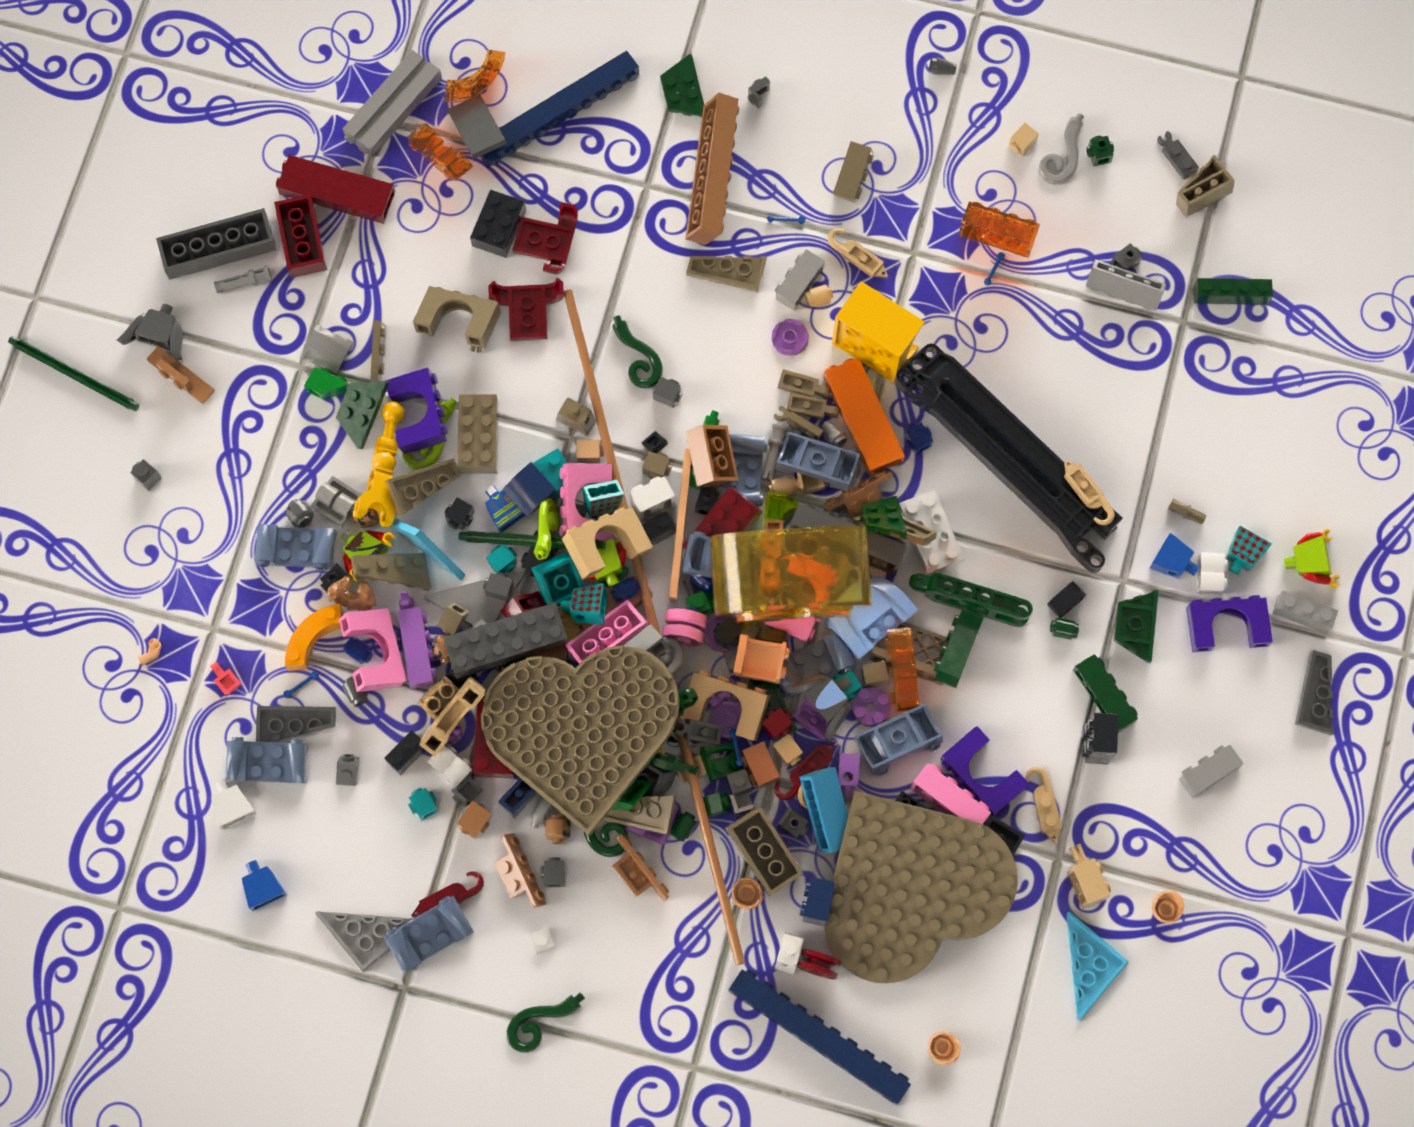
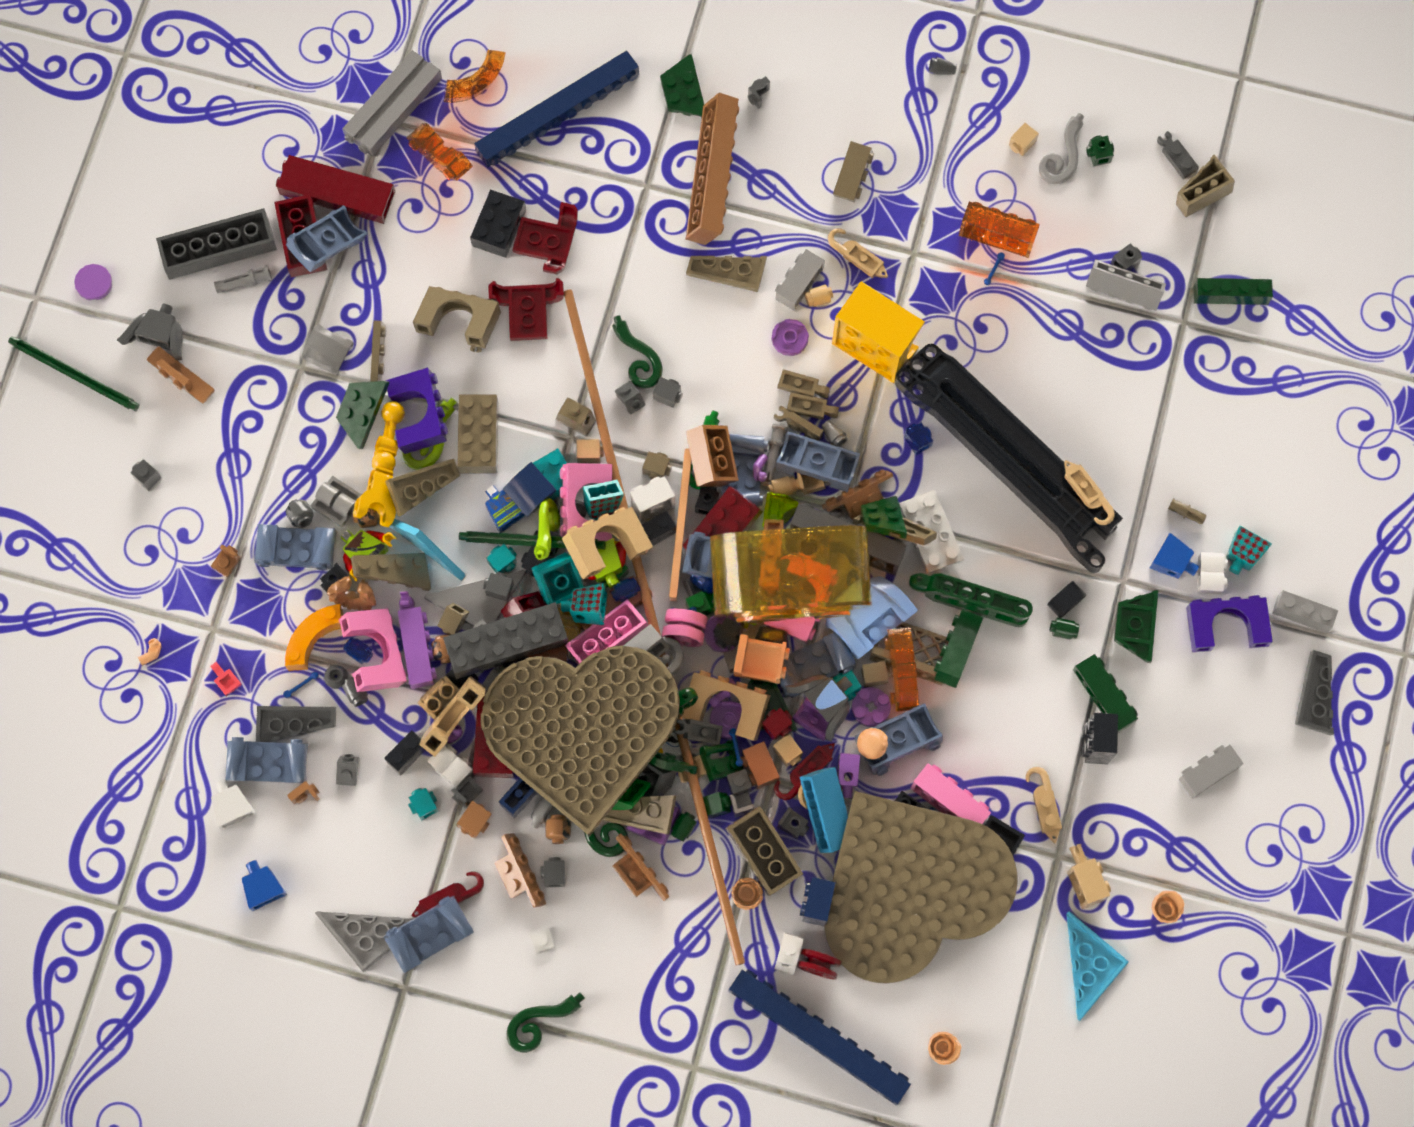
(93, 282): none -> medium lavender tile
(226, 560): none -> medium nougat bracket
(300, 793): none -> medium nougat bracket
(325, 239): none -> sand blue piece
(325, 385): green slope -> none
(338, 682): none -> dark grey plate
(459, 514): black brick -> none
(476, 126): dark grey tile -> none
(630, 397): none -> dark grey bracket
(654, 442): black tile -> none
(758, 466): none -> medium lavender arm
(801, 219): blue hinge -> none
(863, 416): orange brick -> none
(872, 743): none -> light nougat hair
(957, 762): dark purple arch -> none
(1313, 559): lime torso -> none

